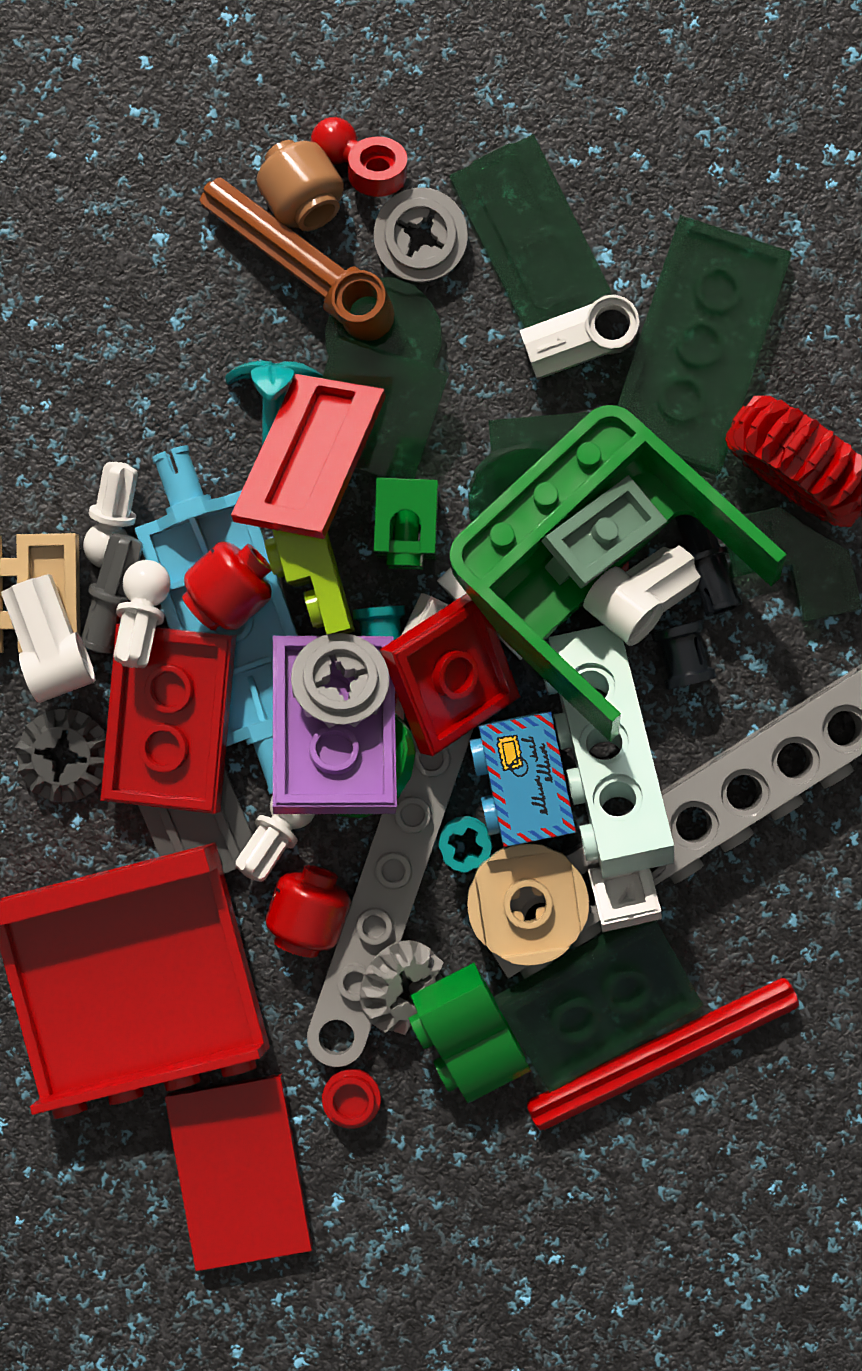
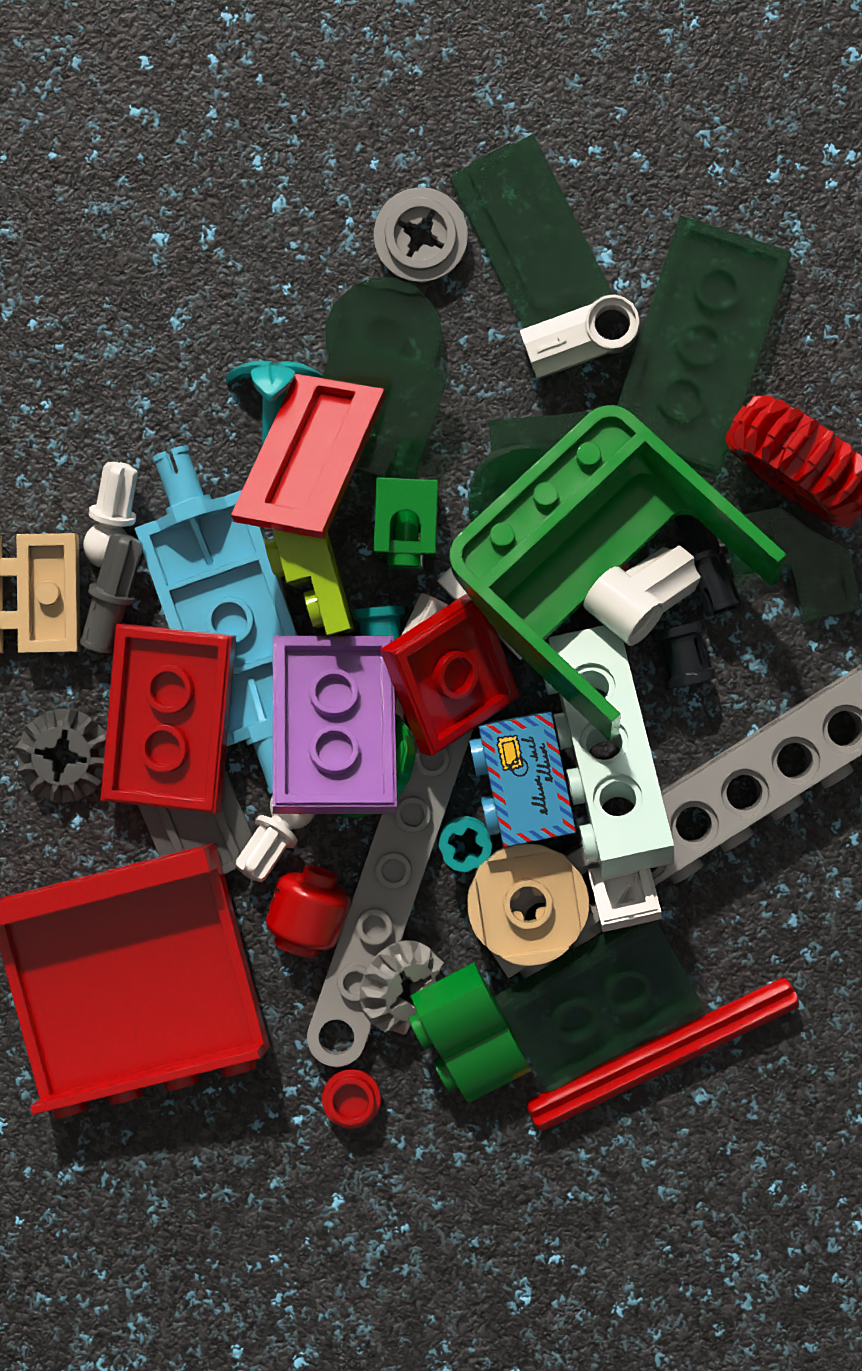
(51, 654): white piece -> none
(146, 586): white axle -> none
(227, 586): red head -> none
(238, 1172): red tile -> none
(300, 184): medium nougat head -> none
(305, 262): dark orange axle -> none
(353, 658): light grey gear -> none
(374, 164): red plate -> none
(602, 533): sand green plate -> none

